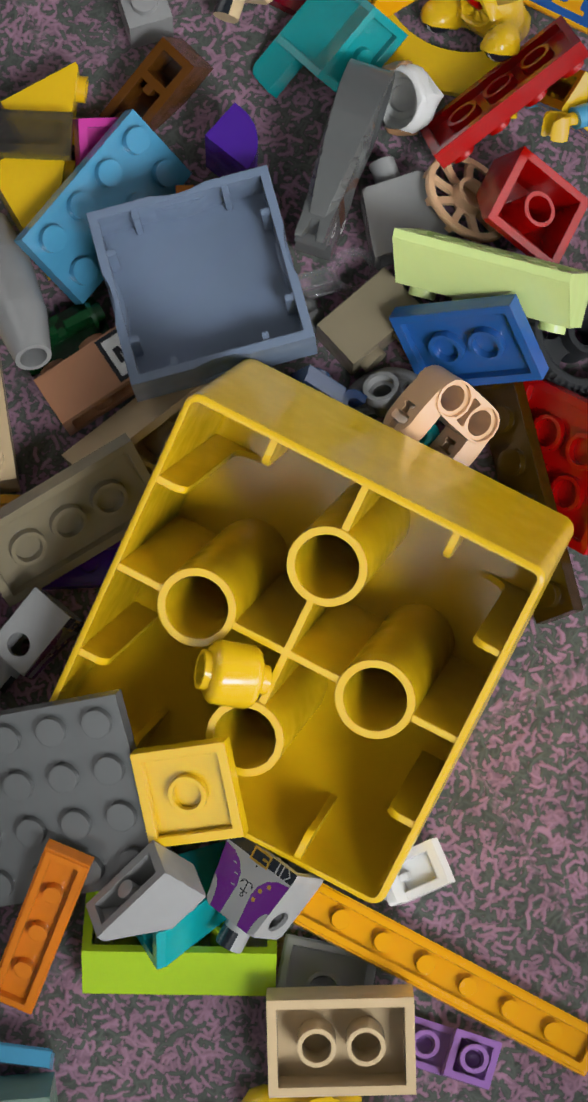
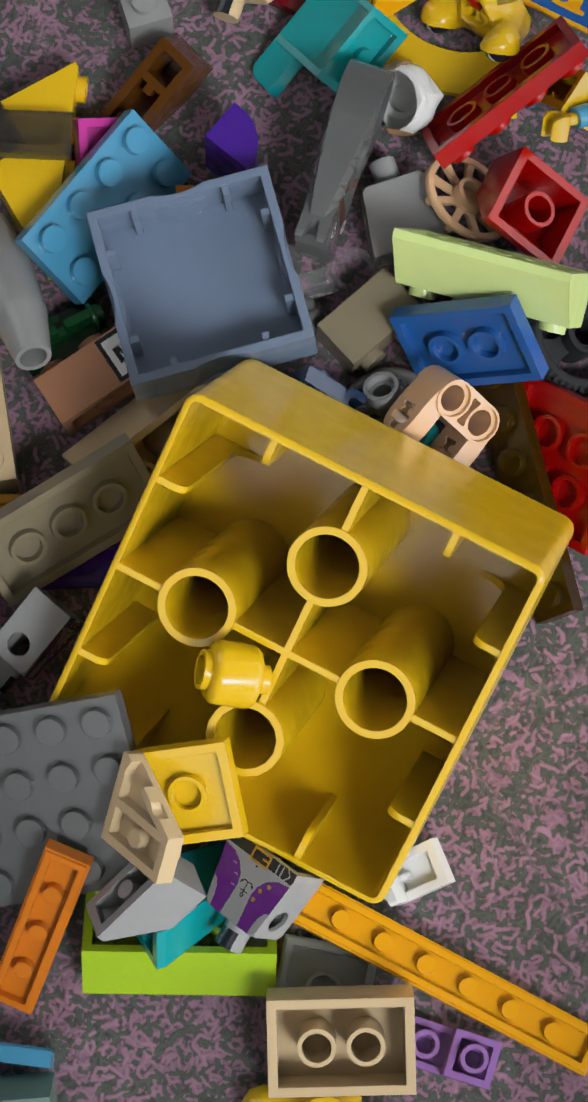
(141, 821): none -> tan wing

